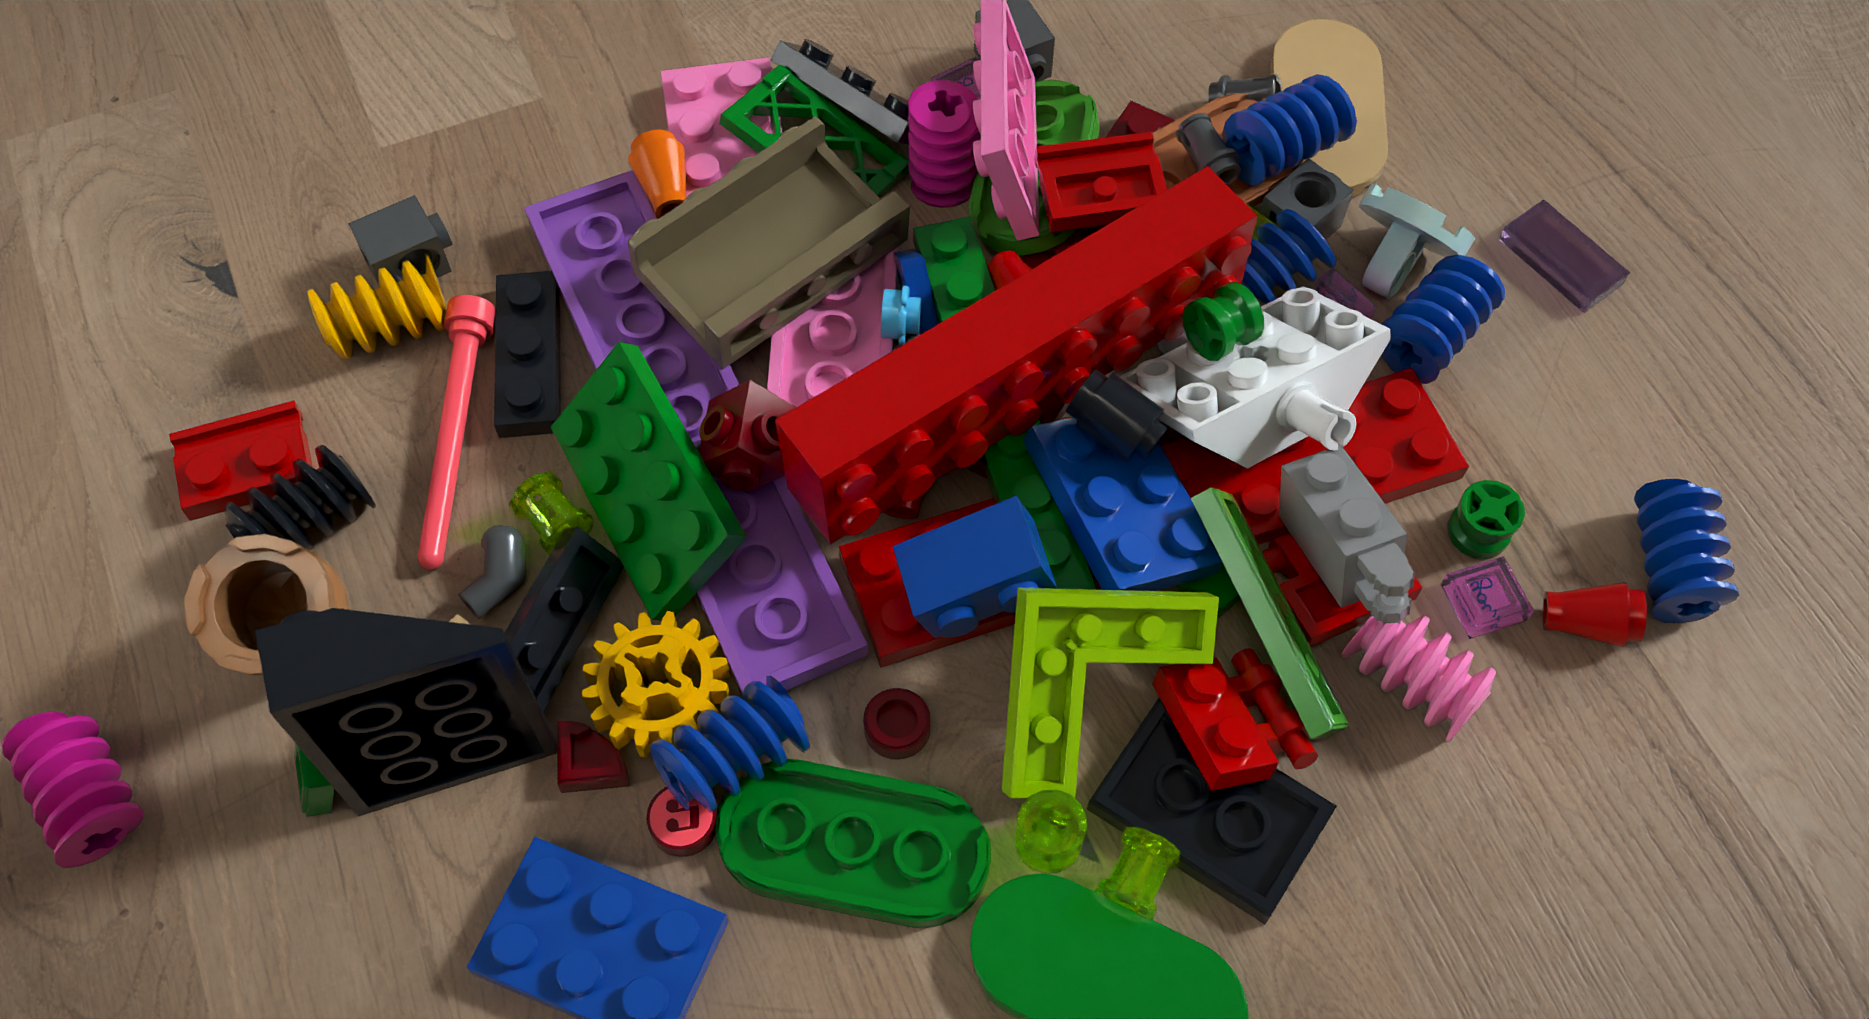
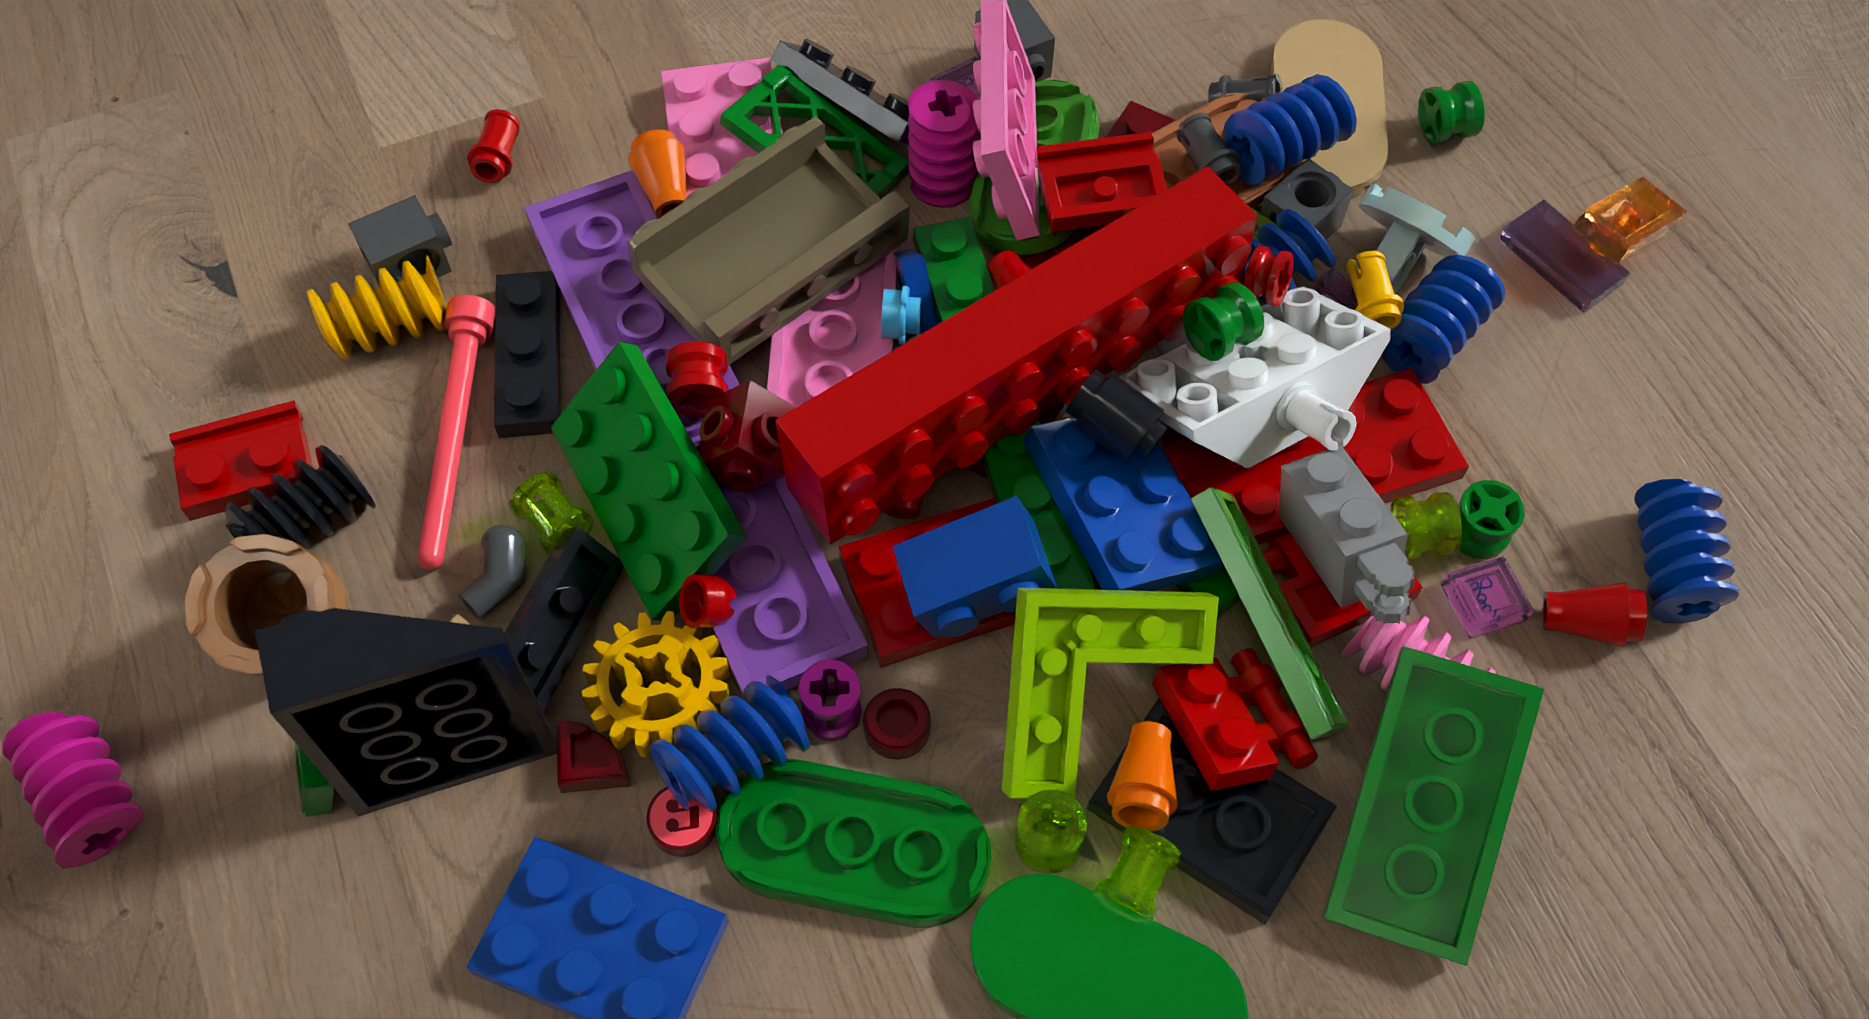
(491, 156): none -> red pin
(695, 376): none -> red wheel
(706, 601): none -> red hinge
(813, 693): none -> magenta bush
(1144, 782): none -> orange cone
(1269, 274): none -> red bush
(1374, 289): none -> yellow pin
(1429, 524): none -> clear neon green wheel
(1433, 804): none -> green plate
(1451, 112): none -> green wheel
(1629, 220): none -> clear orange plate

